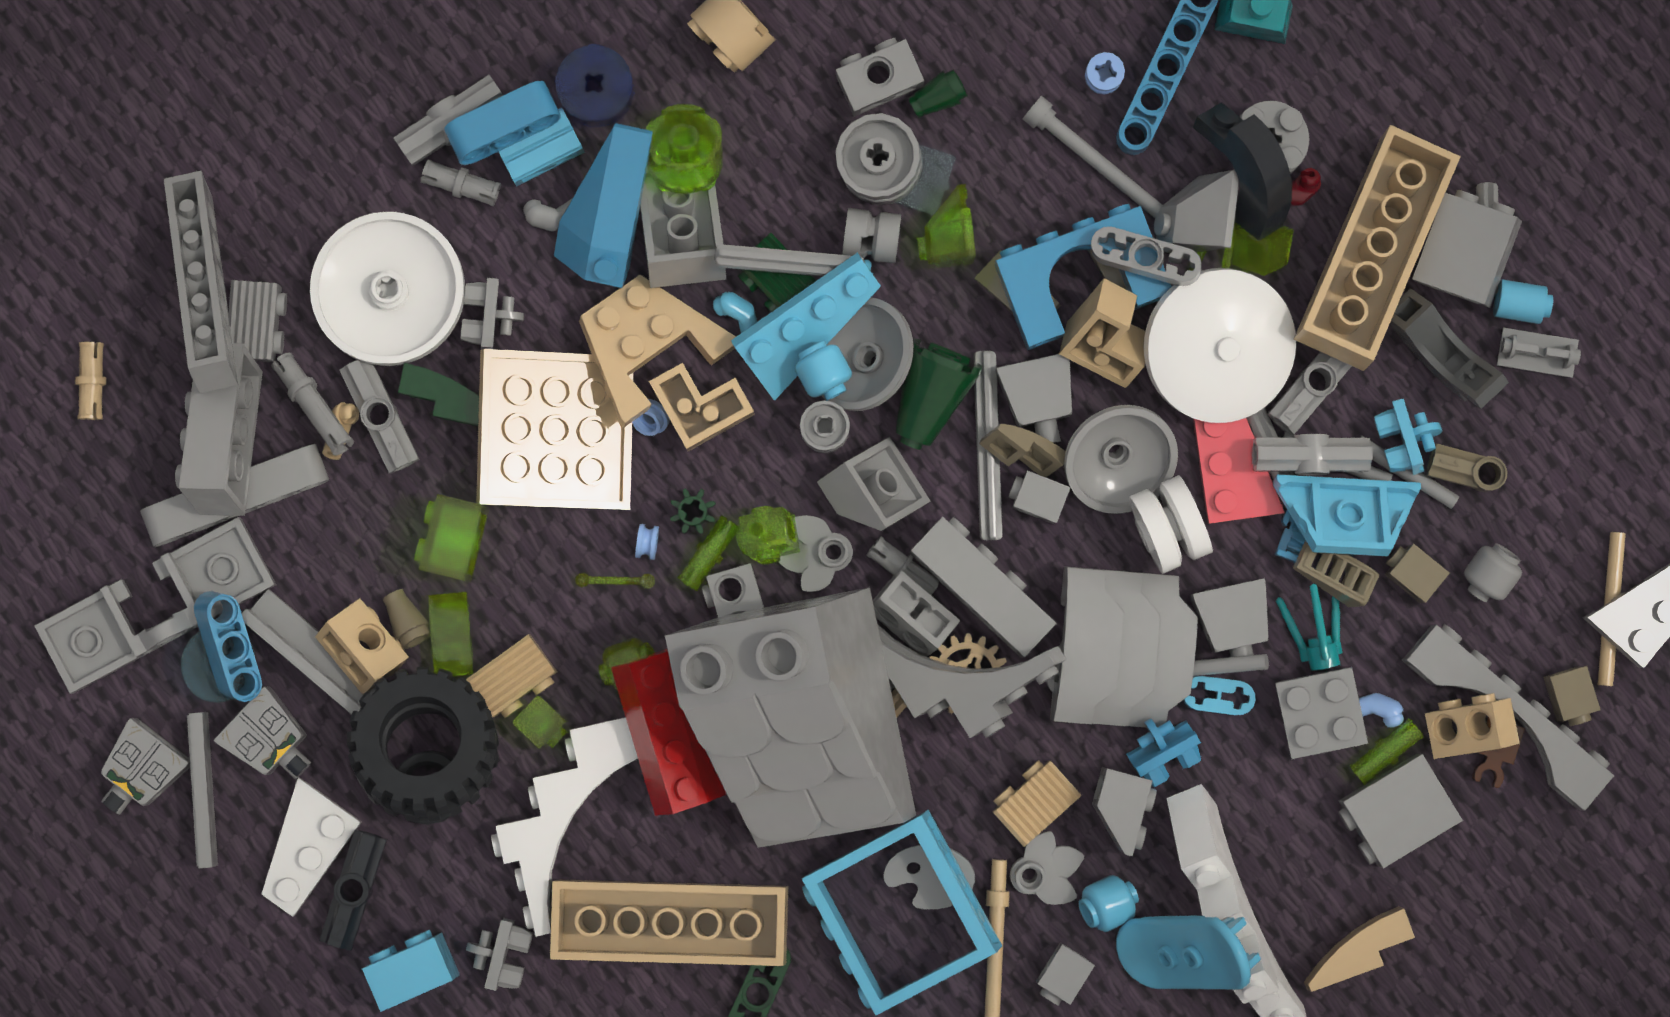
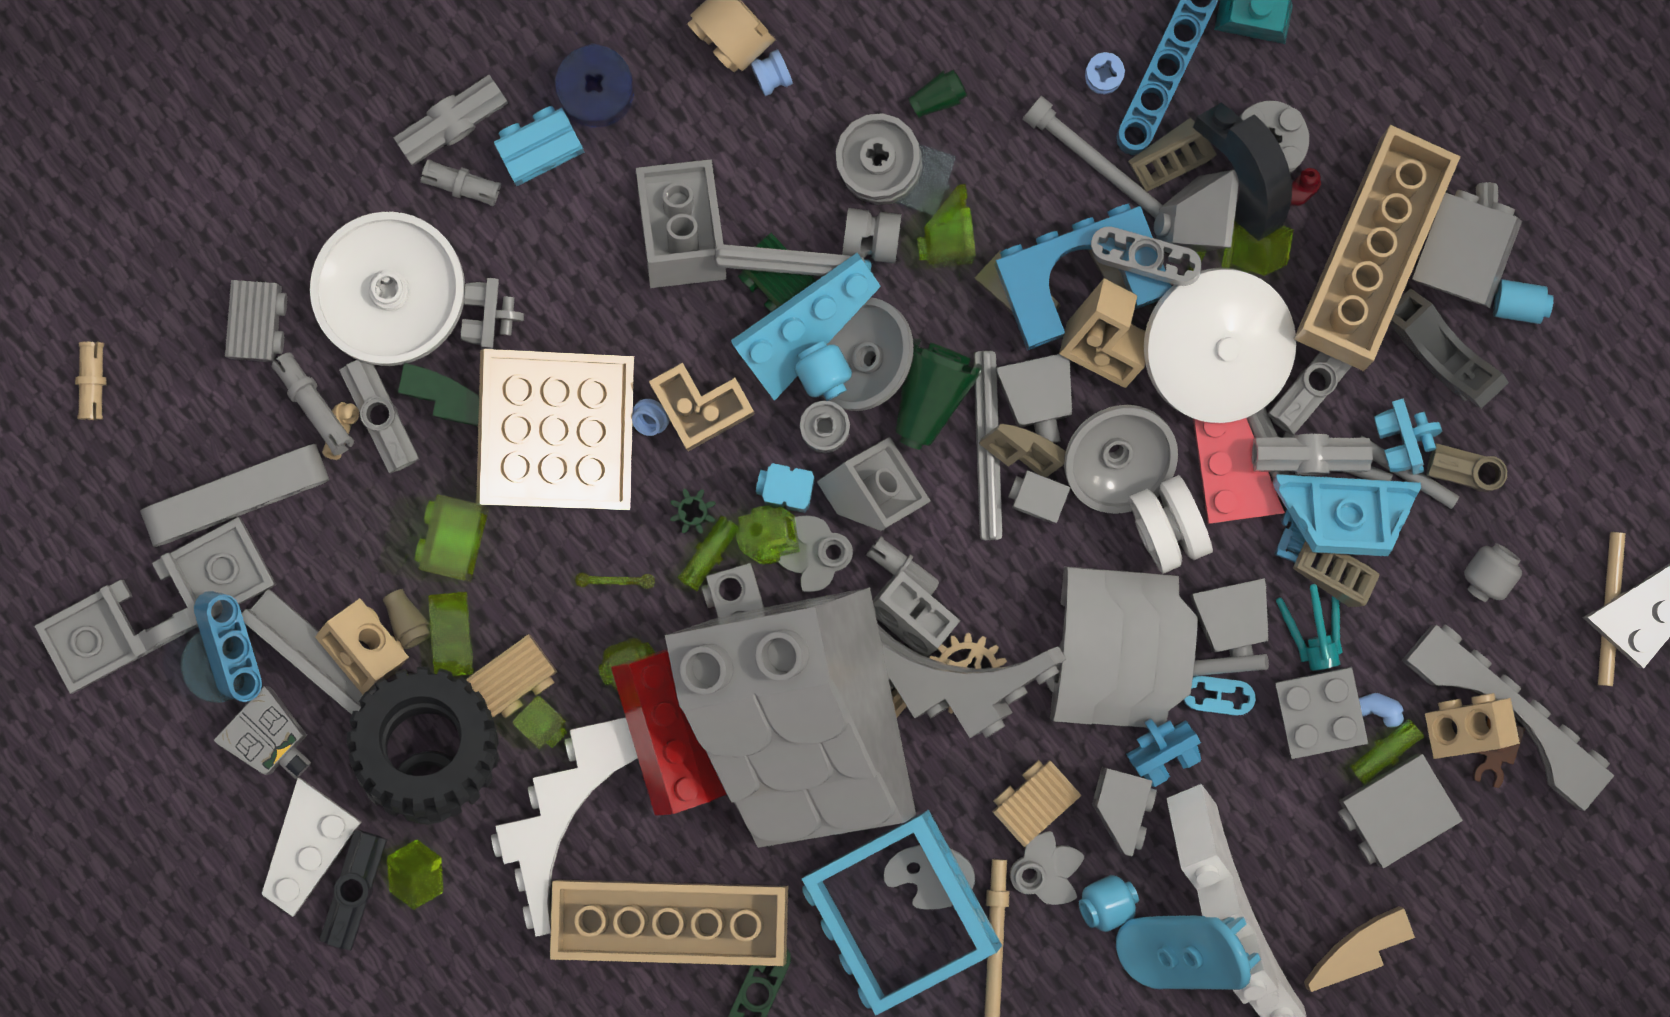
(141, 766): light grey torso -> none
(200, 282): light grey brick -> none
(202, 790): light grey tile -> none
(220, 441): light grey brick -> none
(411, 971): medium azure brick -> none
(415, 874): none -> clear neon green panel
(502, 122): dark azure beam -> none
(508, 937): light grey hips -> none
(544, 216): light grey arm -> none
(603, 216): dark azure wedge -> none
(637, 327): tan wing -> none
(647, 542): light blue bush -> none
(685, 149): clear neon green brick -> none
(737, 308): medium azure arm -> none
(771, 72): none -> light blue wheel
(786, 487): none -> medium azure brick
(864, 94): light grey brick -> none
(982, 586): light grey brick -> none
(1064, 975): light grey brick -> none
(1189, 158): none -> dark tan slope
(1415, 572): dark tan brick -> none
(1538, 352): light grey hinge -> none
(1572, 695): dark tan brick -> none

